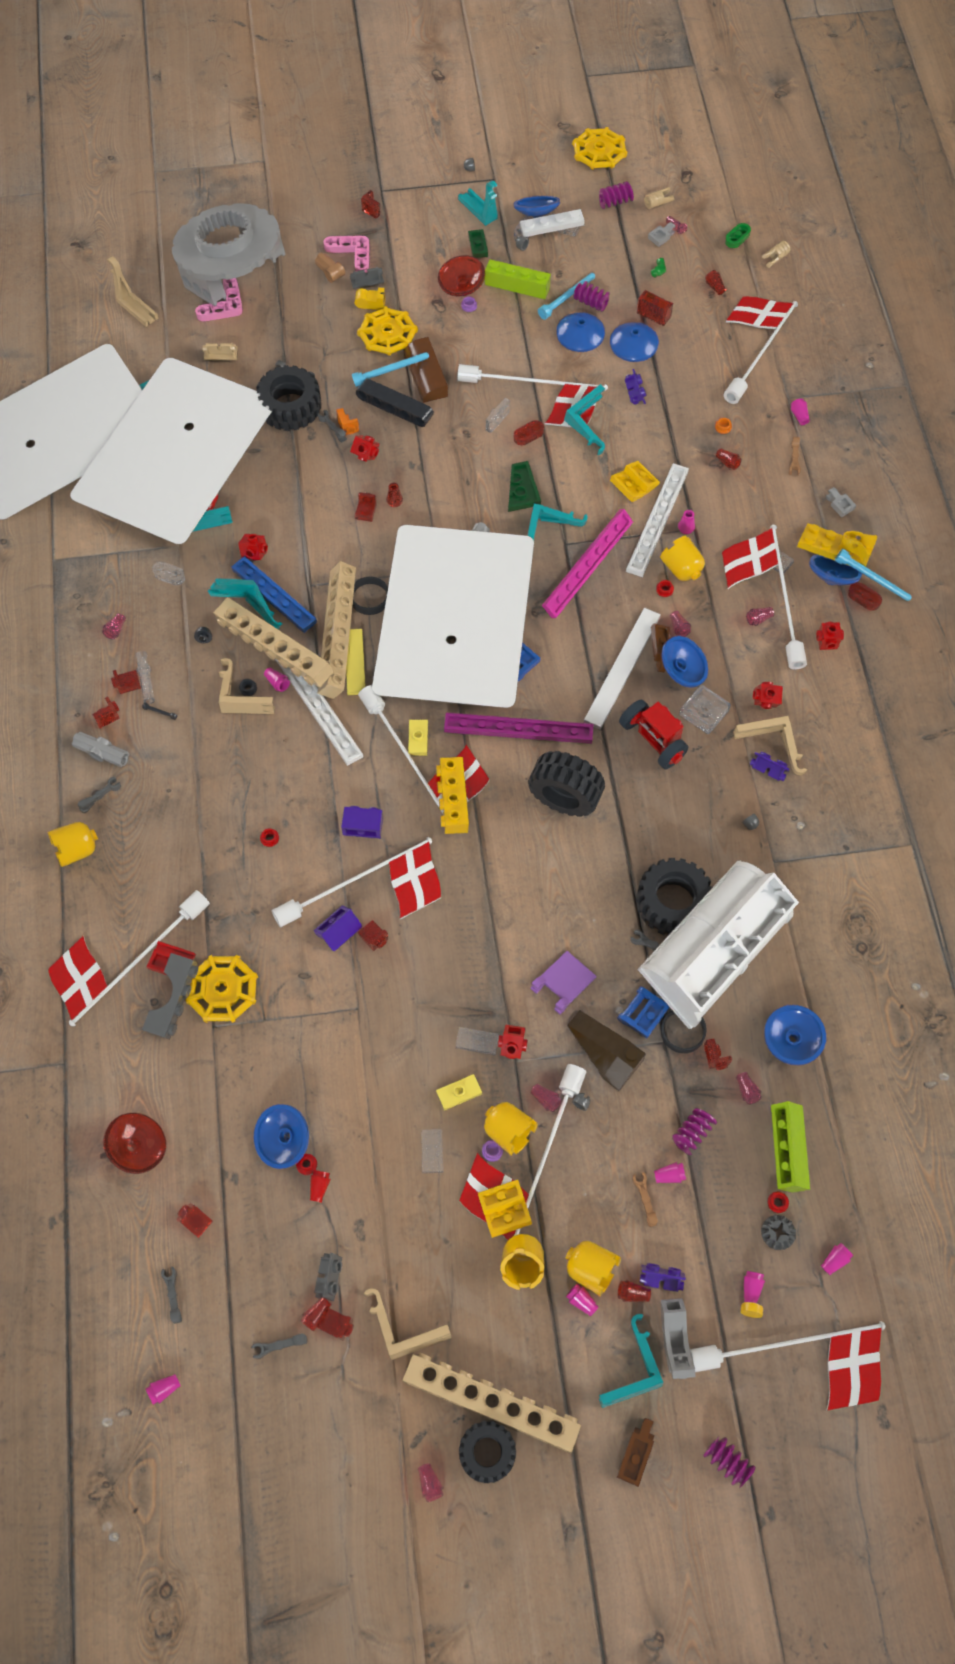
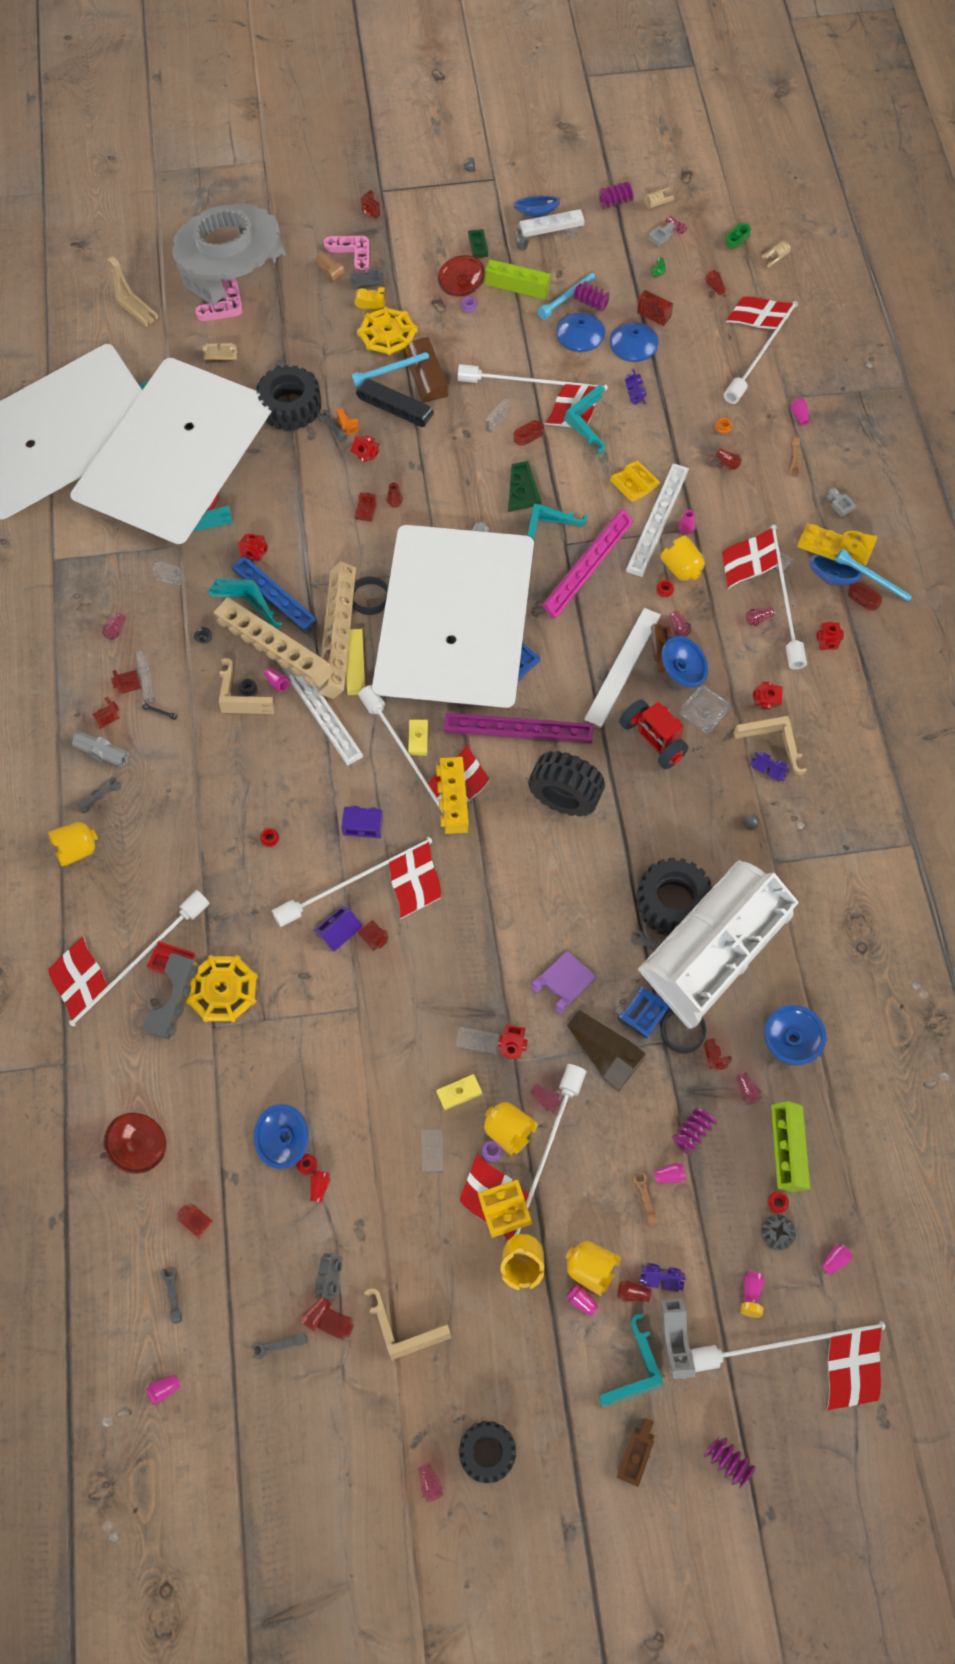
(422, 1362): tan brick -> none
(484, 210): teal hinge -> none
(581, 1102): dark grey hinge -> none
(606, 140): yellow plate -> none

